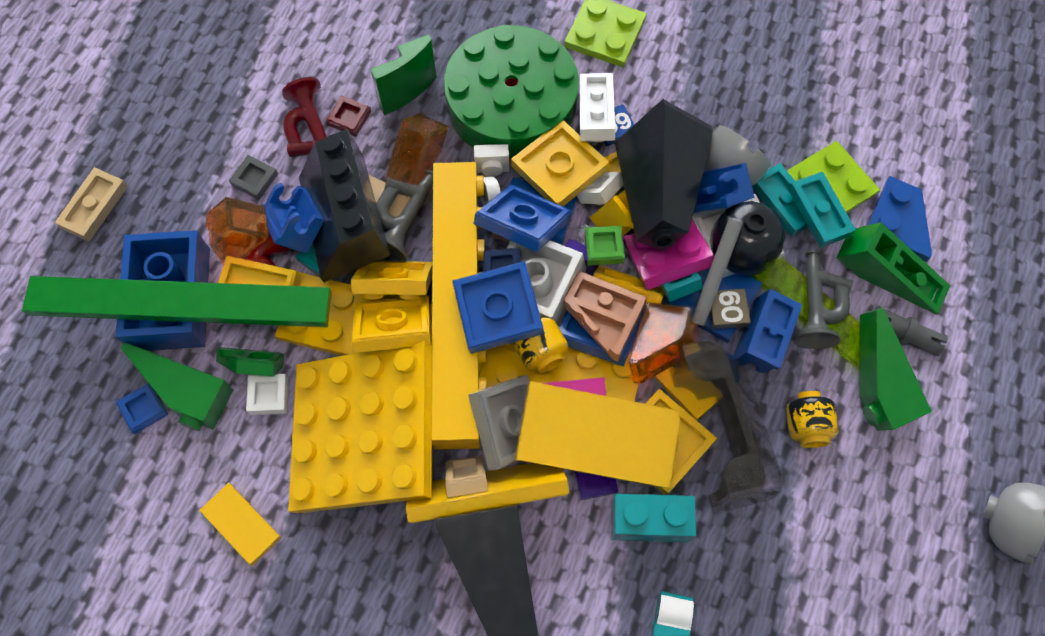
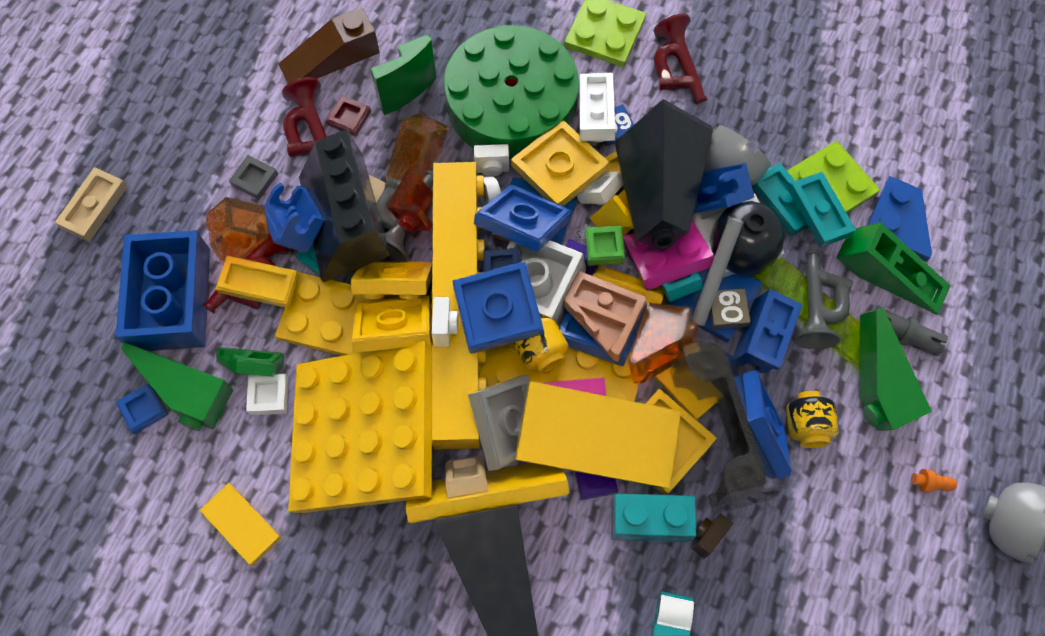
(177, 301): green tile -> none
(332, 47): none -> reddish brown slope
(411, 202): none -> clear red bracket
(443, 322): none -> white plate
(673, 31): none -> dark red piece
(710, 534): none -> dark brown plate
(766, 424): none -> blue tile
(930, 481): none -> orange piece

